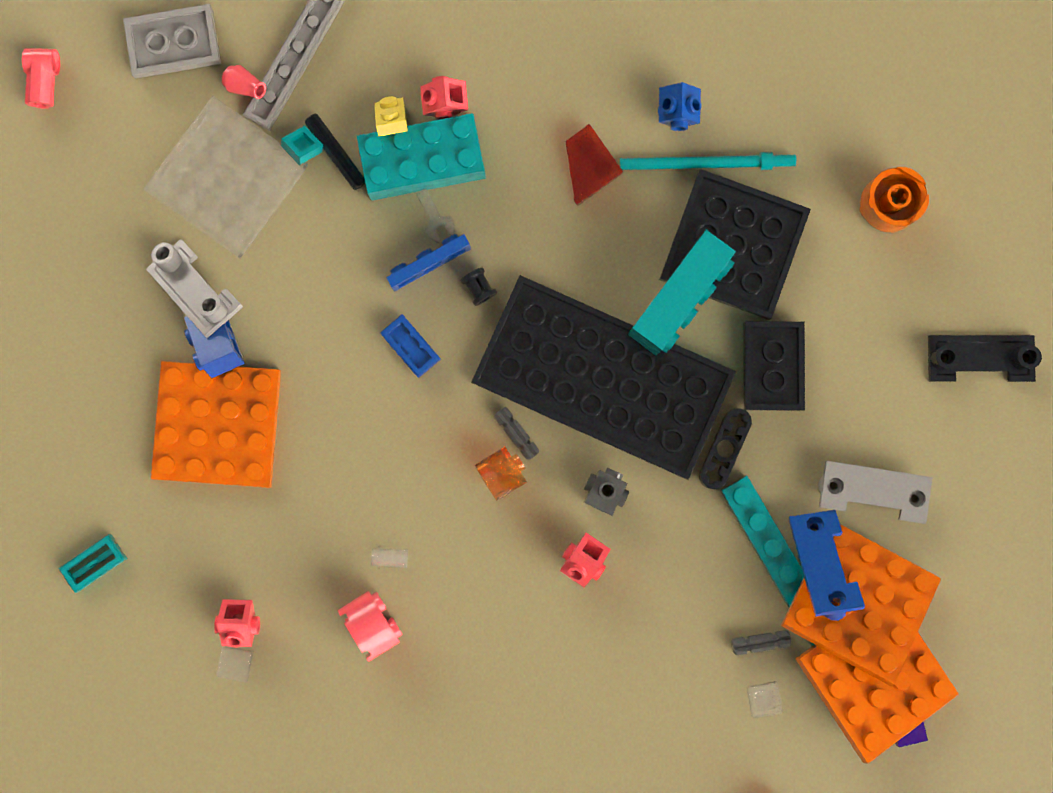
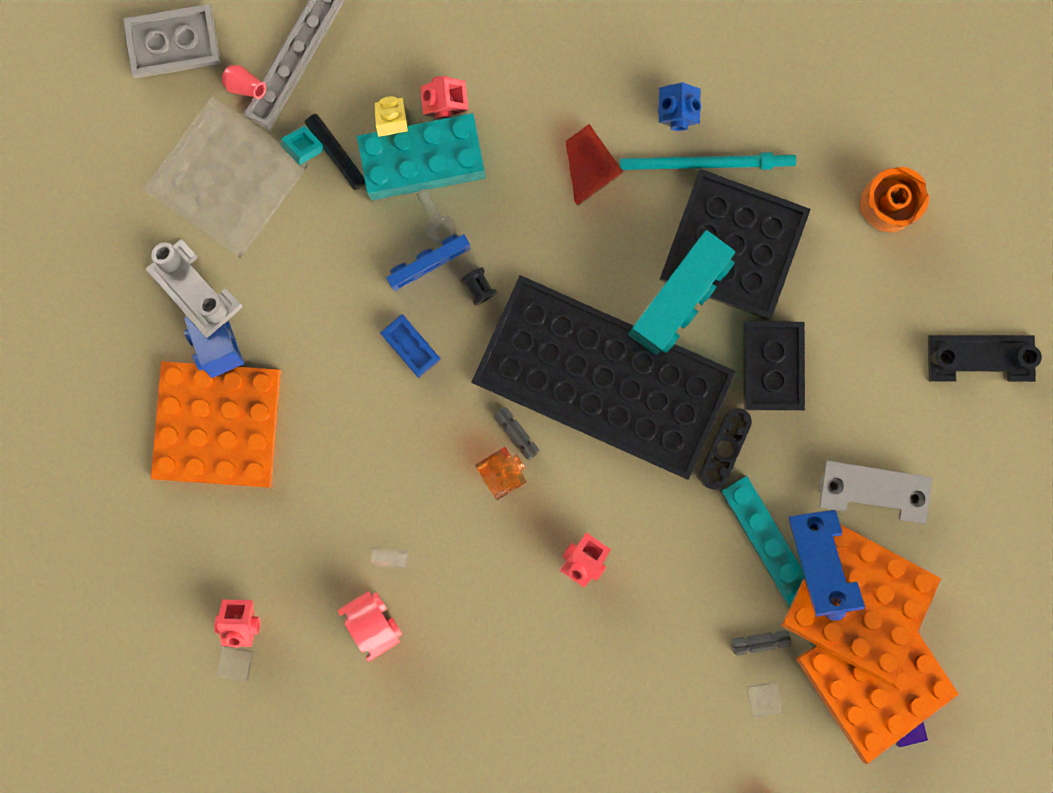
(40, 70): coral piece -> none
(114, 549): teal tile -> none
(595, 496): dark grey brick -> none

